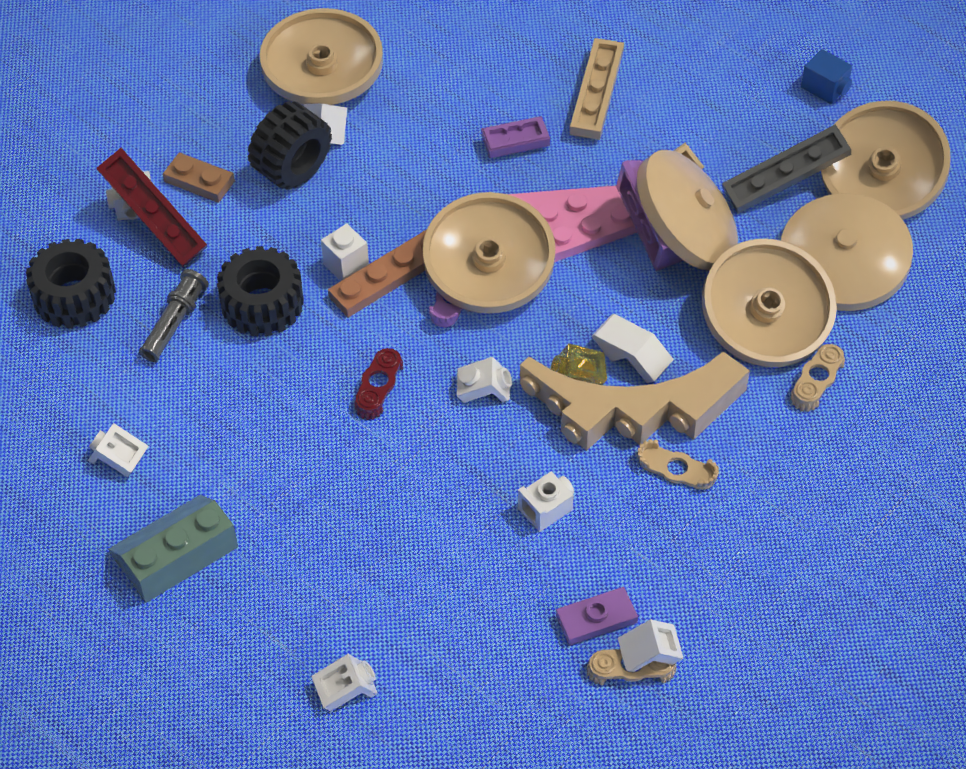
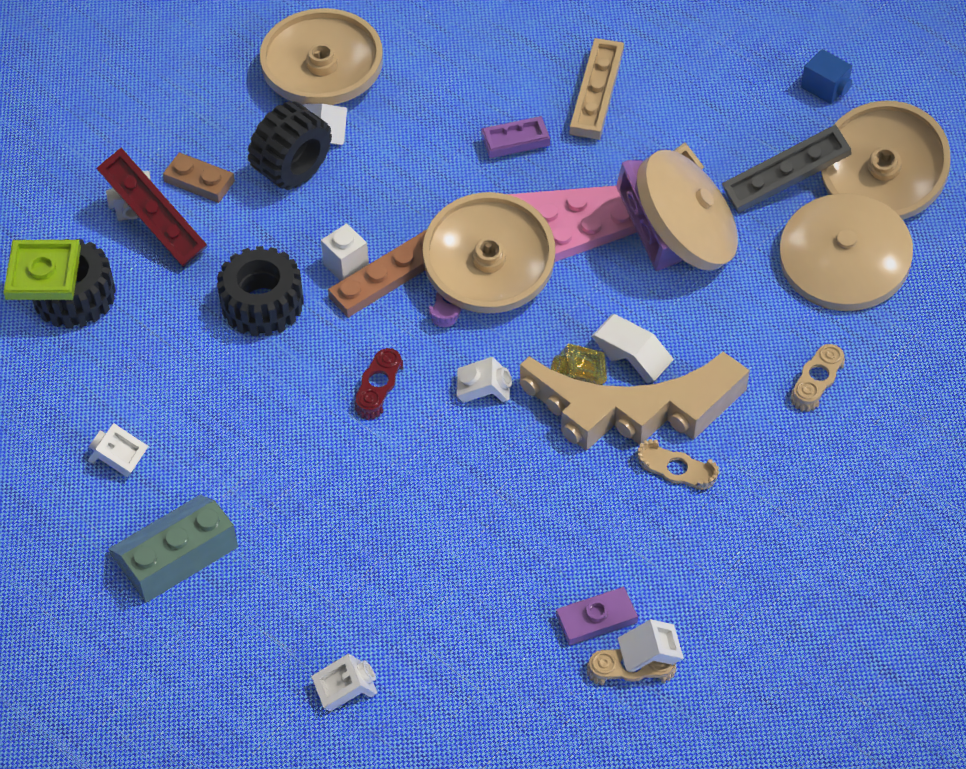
(42, 270): none -> lime tile
(180, 303): dark grey pin -> none
(546, 500): white brick -> none
(769, 302): tan dish -> none

